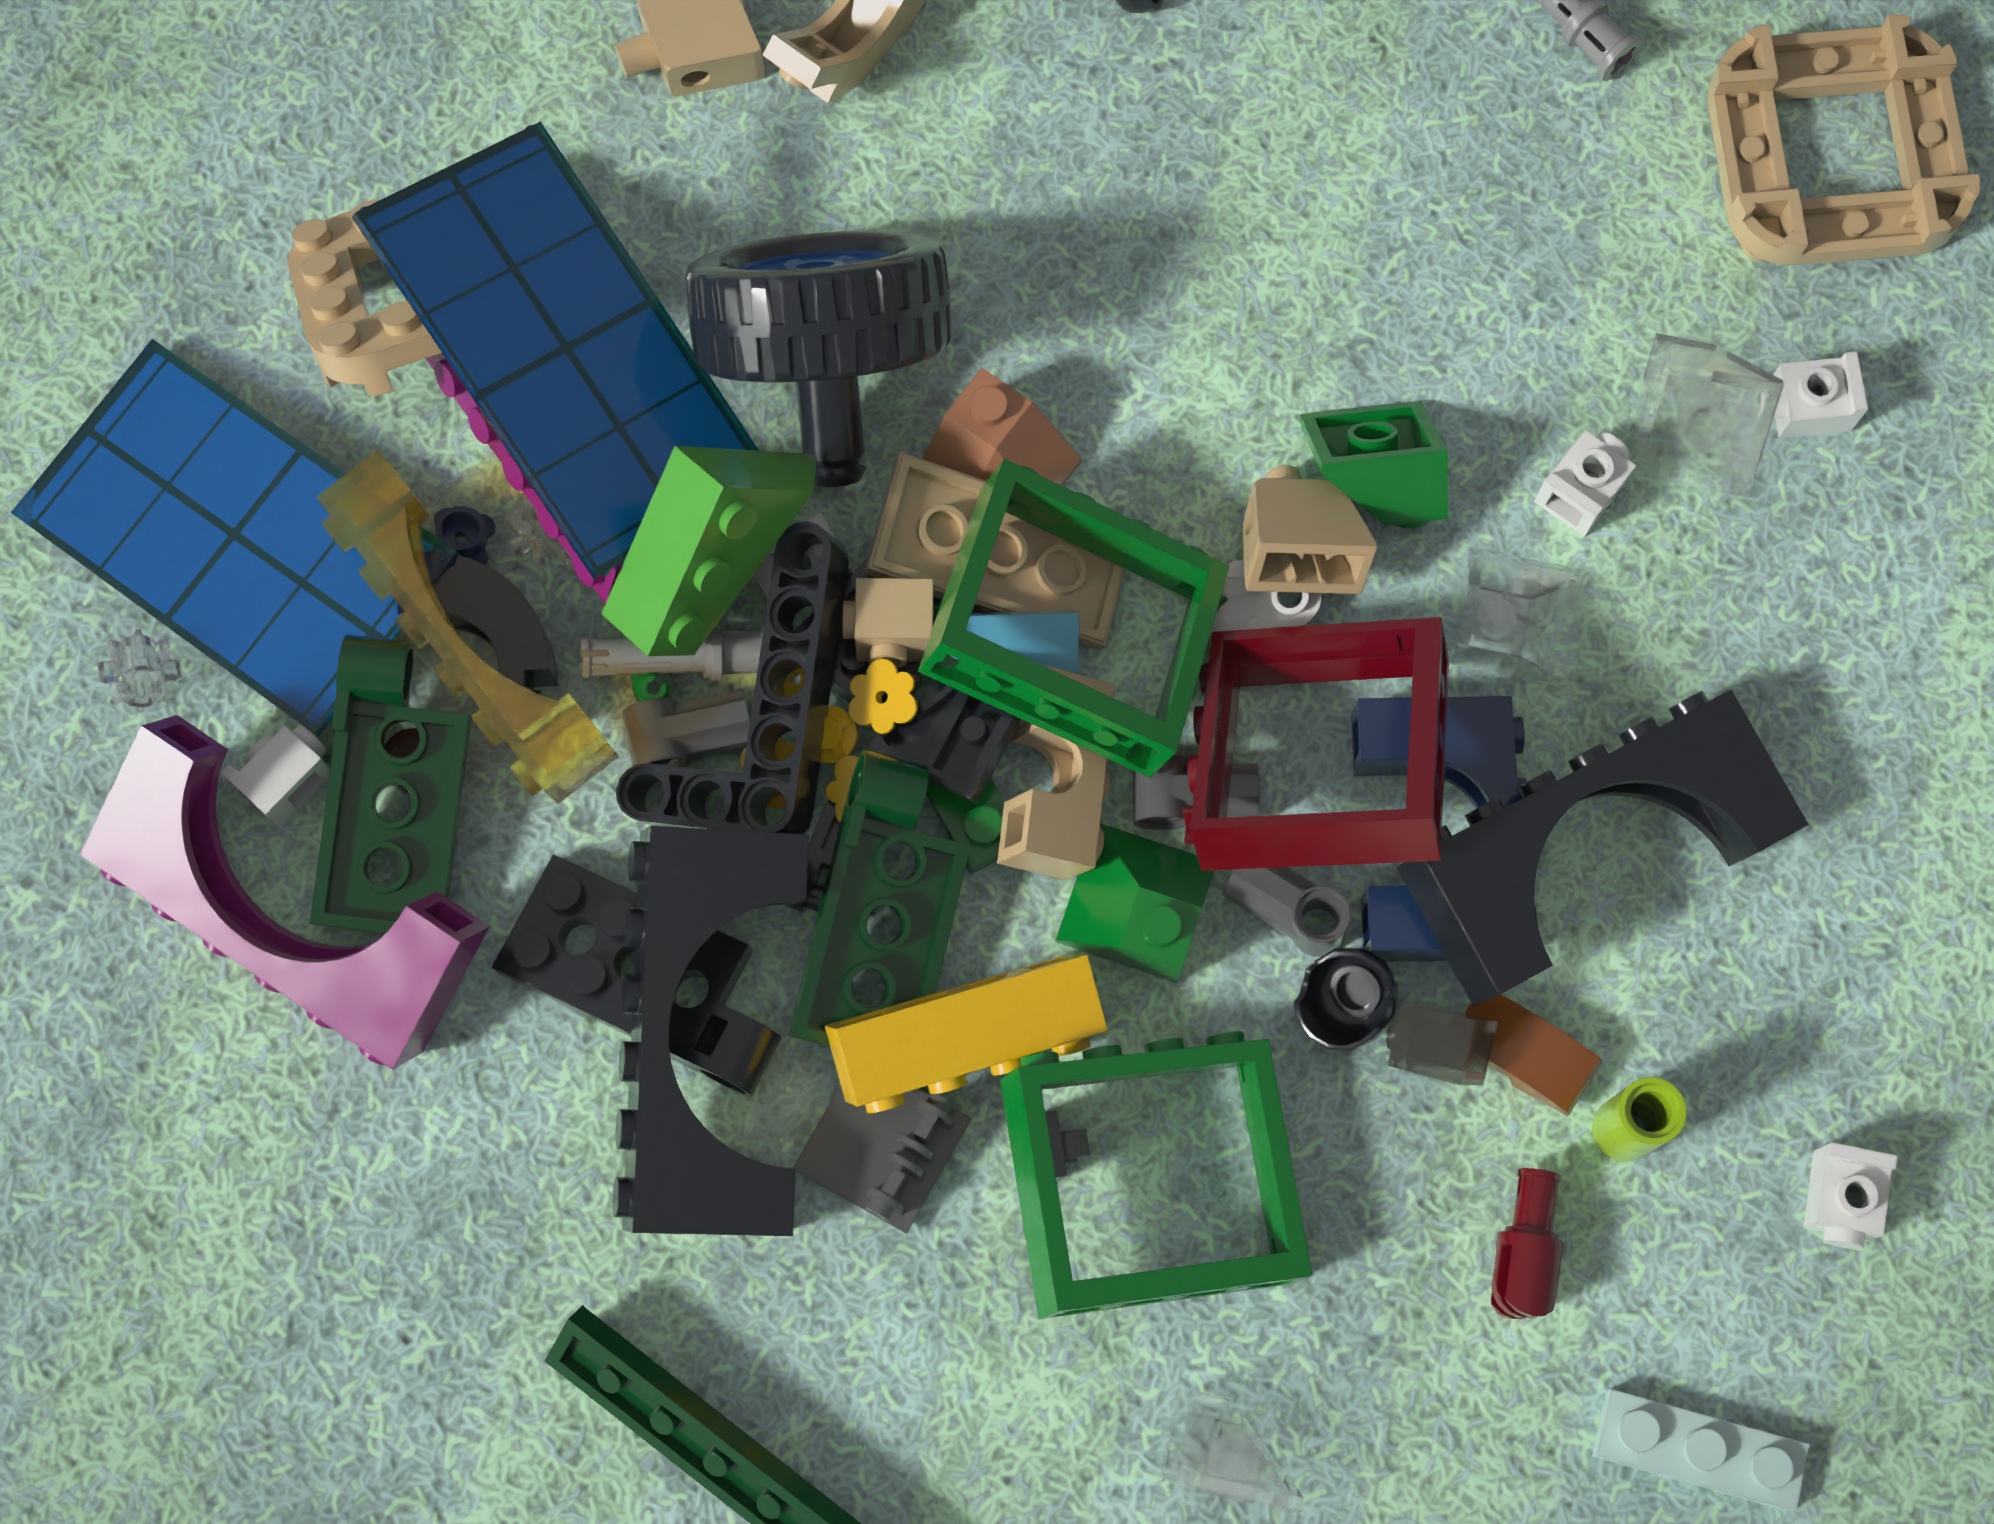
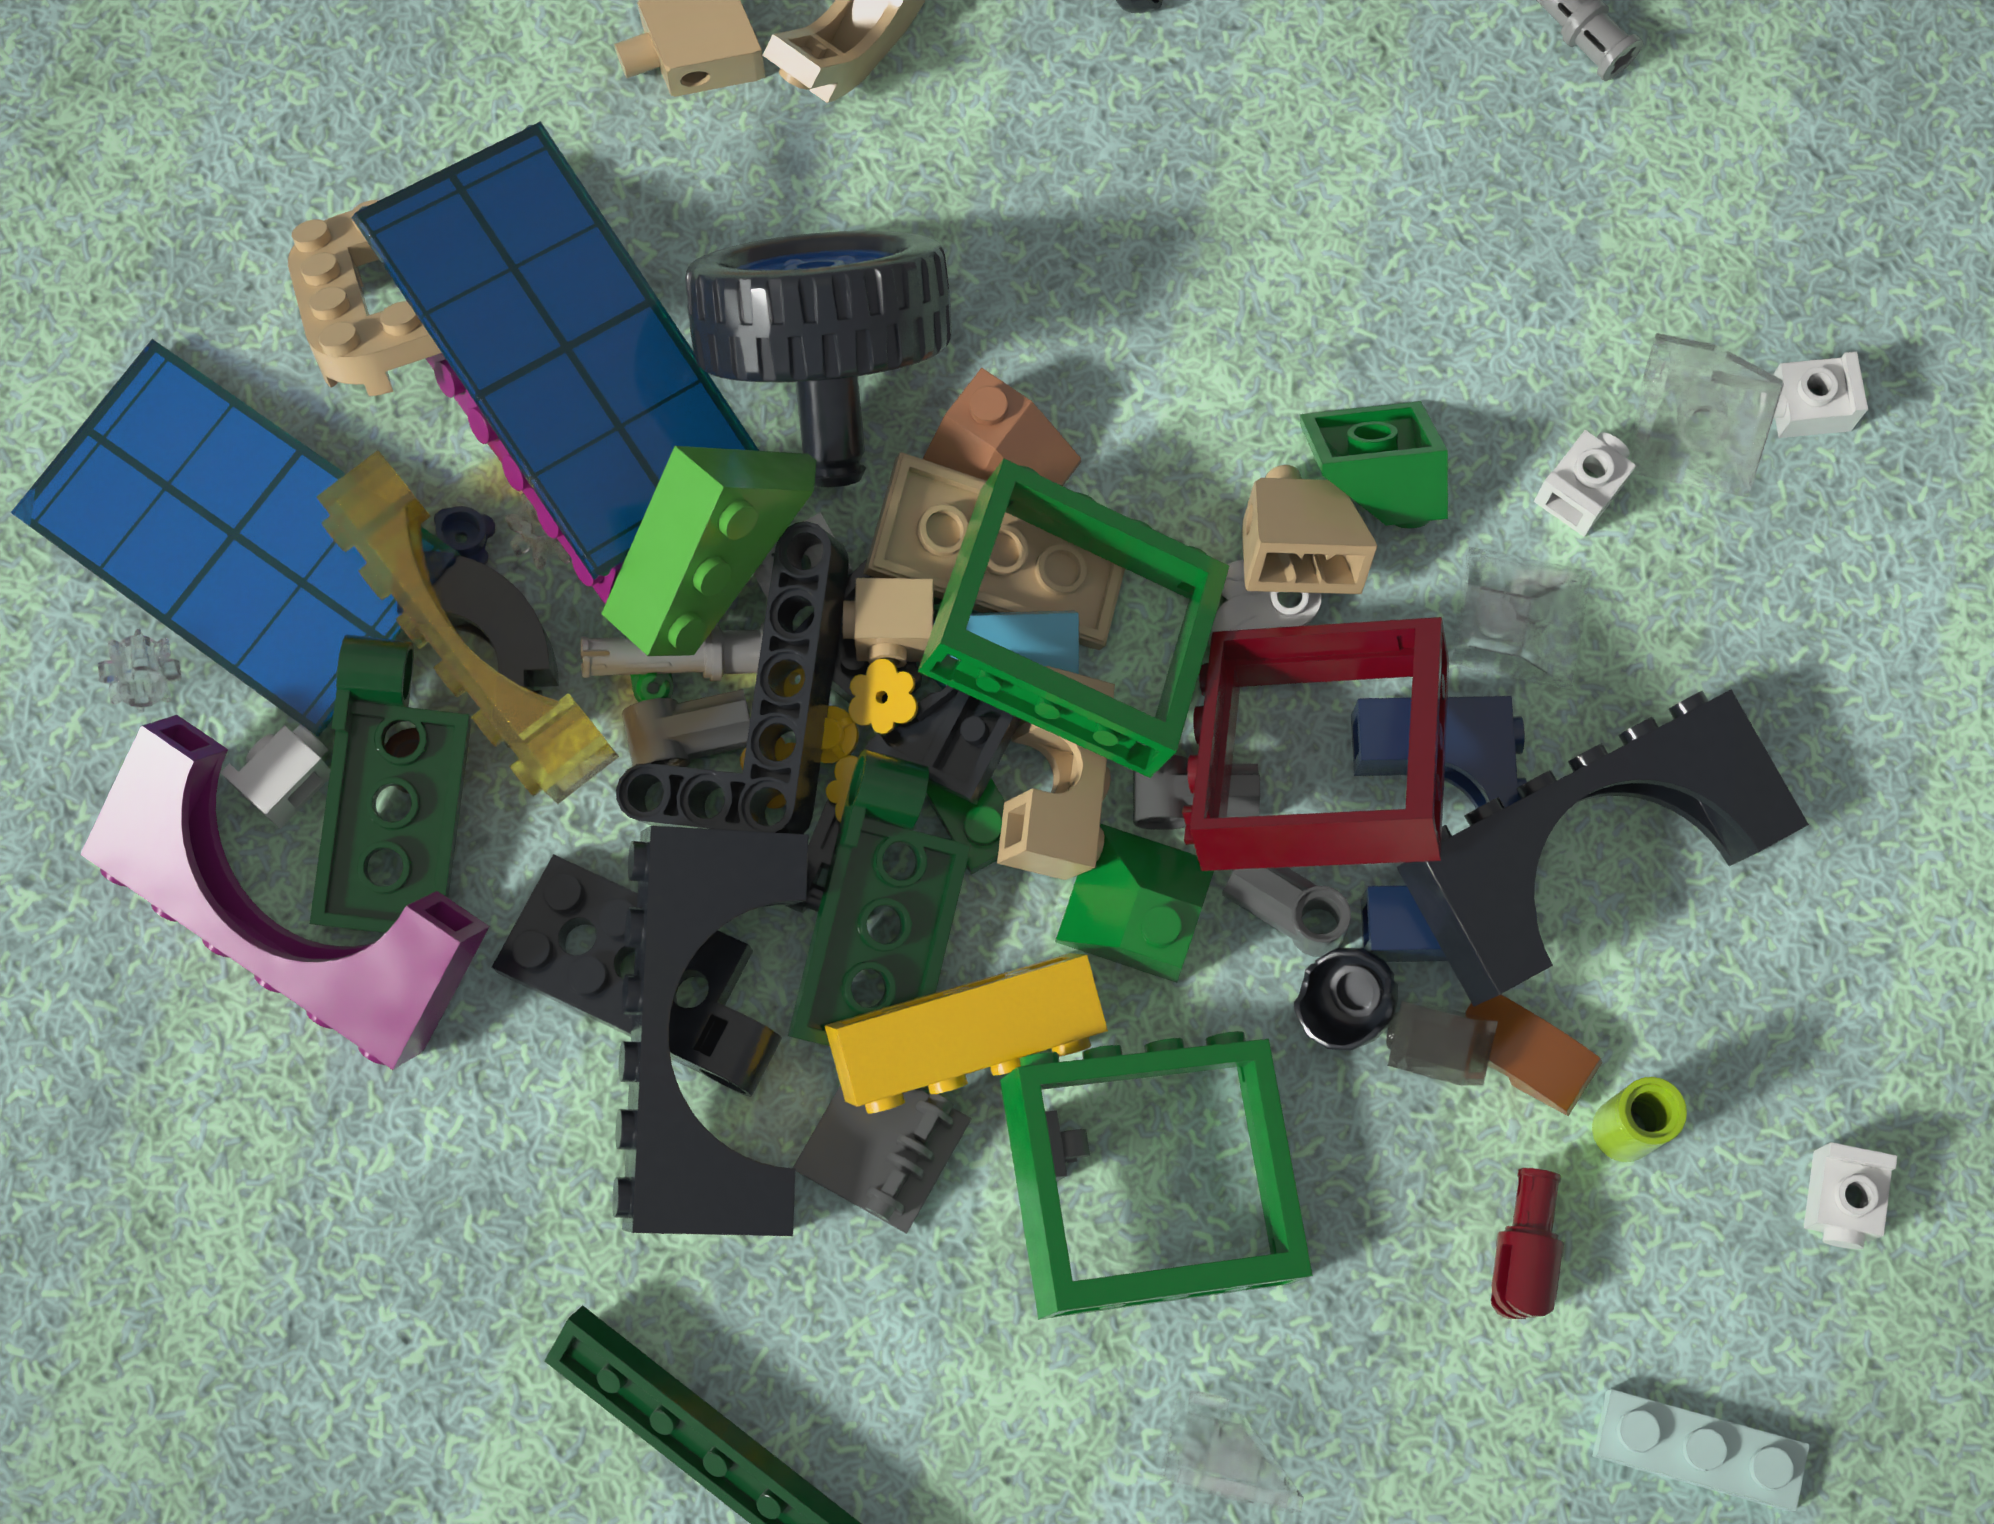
(1924, 126): tan plate -> none

